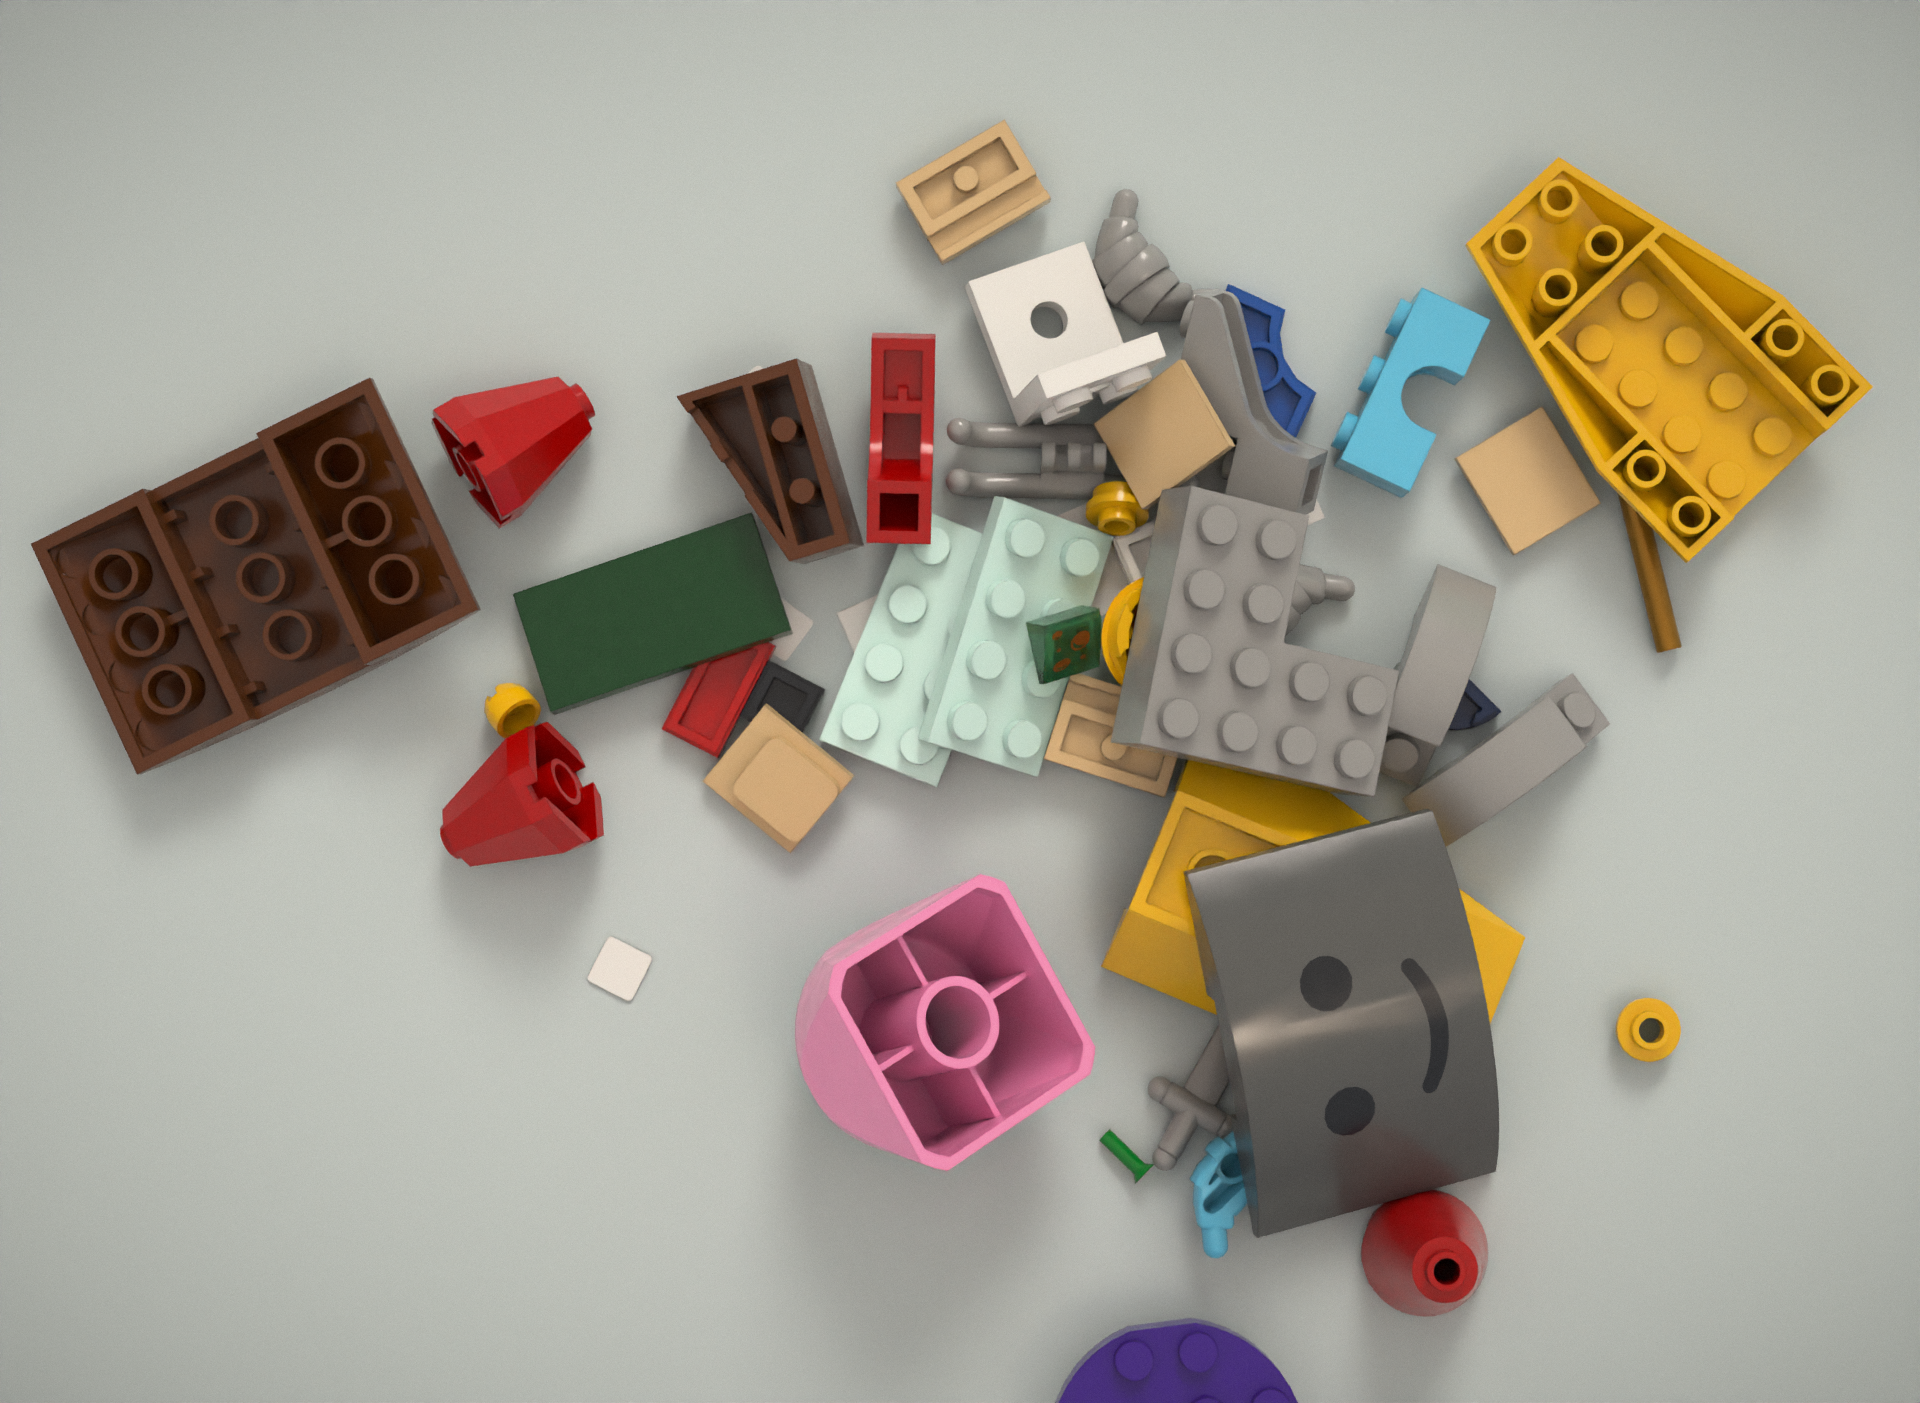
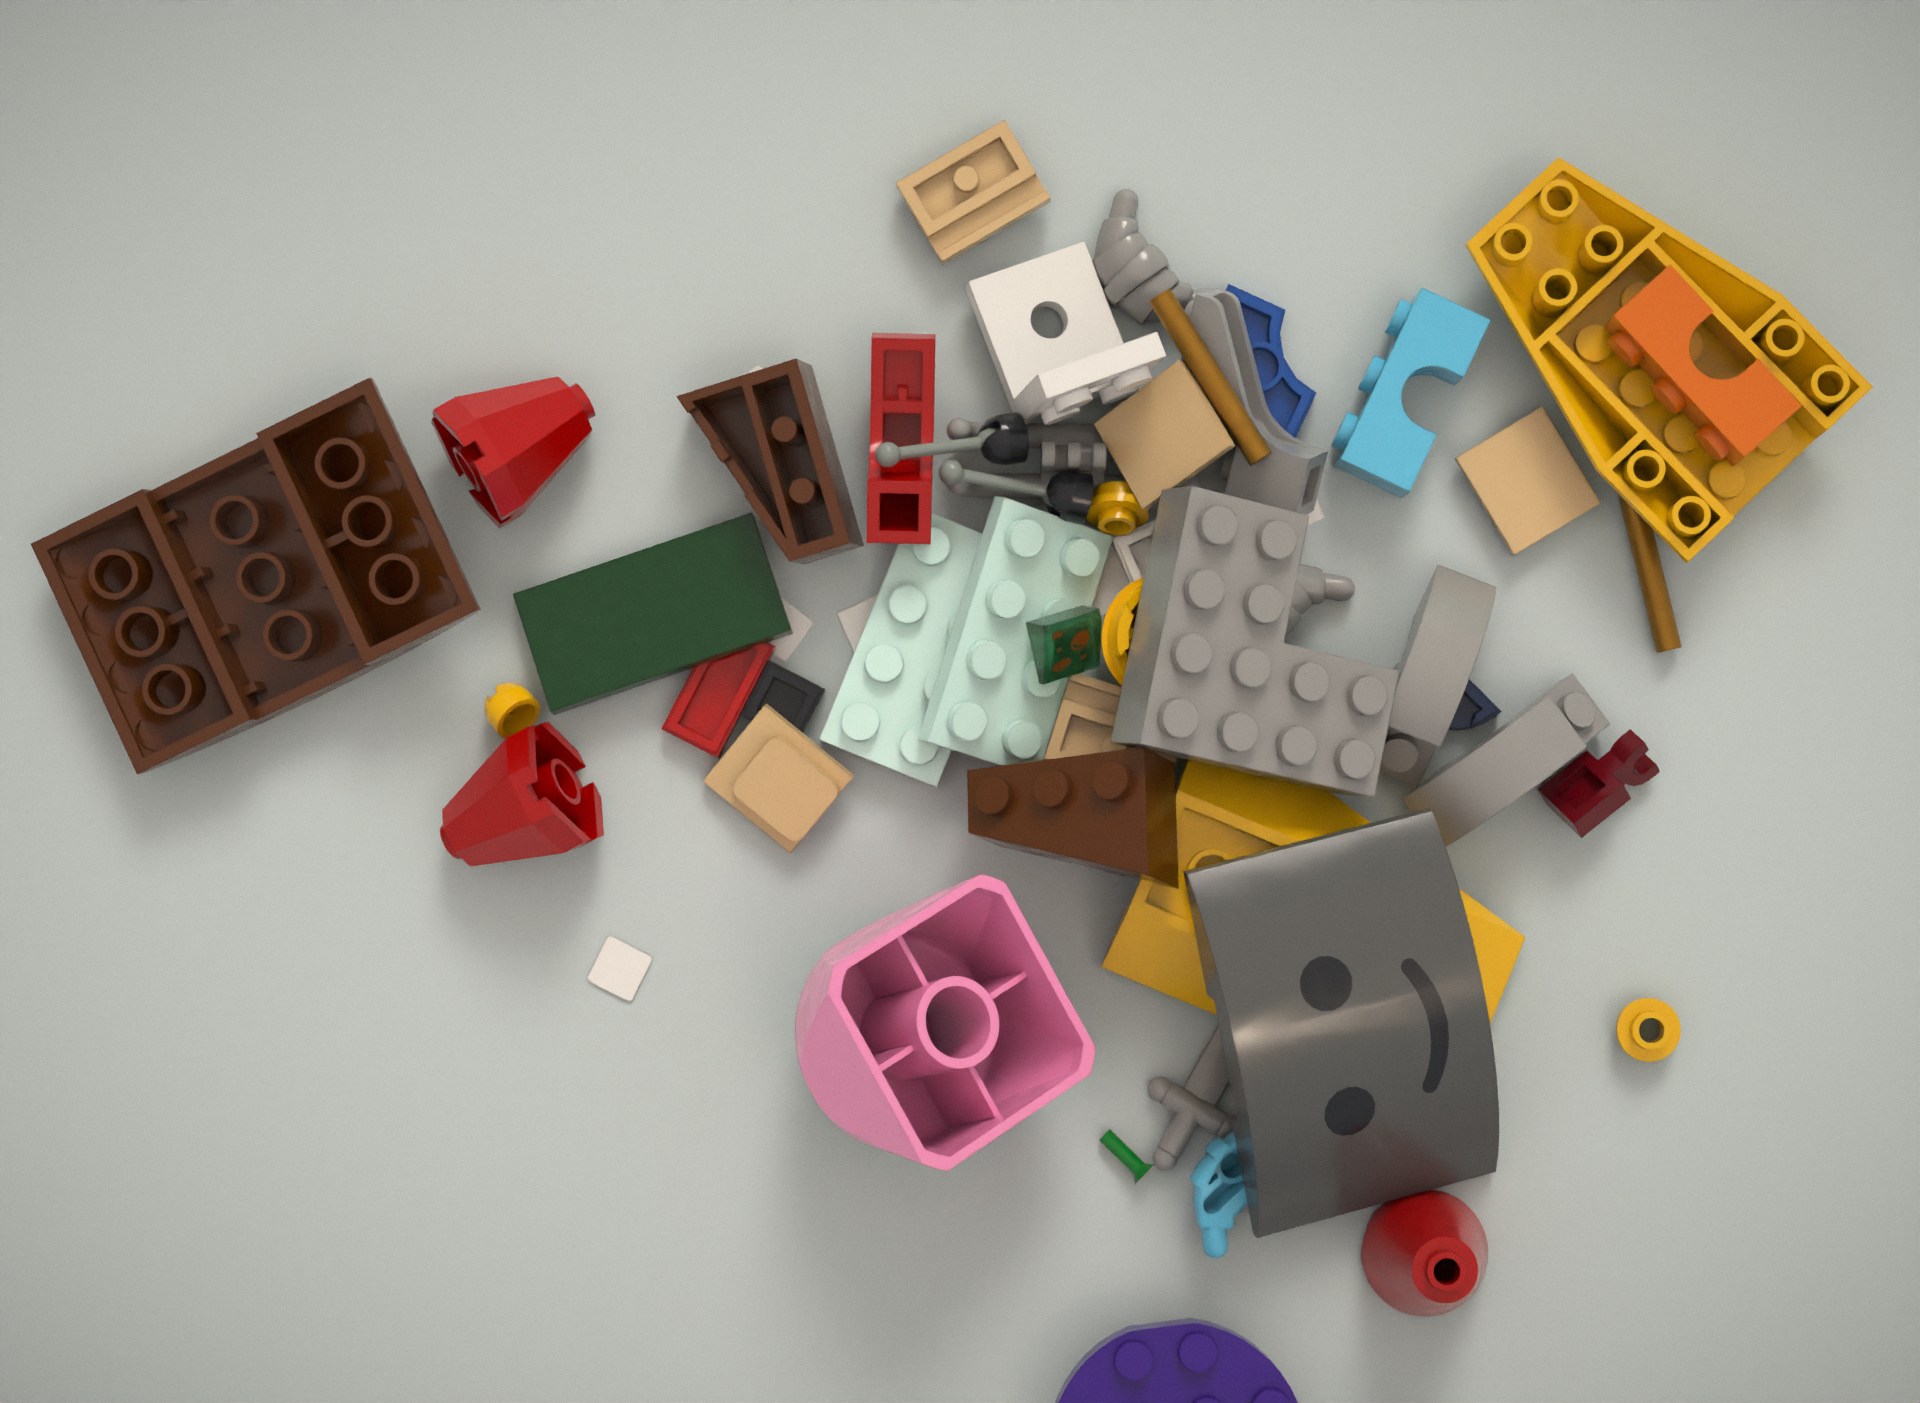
(1000, 440): none -> hinge
(1065, 495): none -> hinge
(1083, 810): none -> reddish brown wedge
(1210, 377): none -> pearl gold bar
(1593, 788): none -> dark red plate
(1656, 335): none -> orange arch

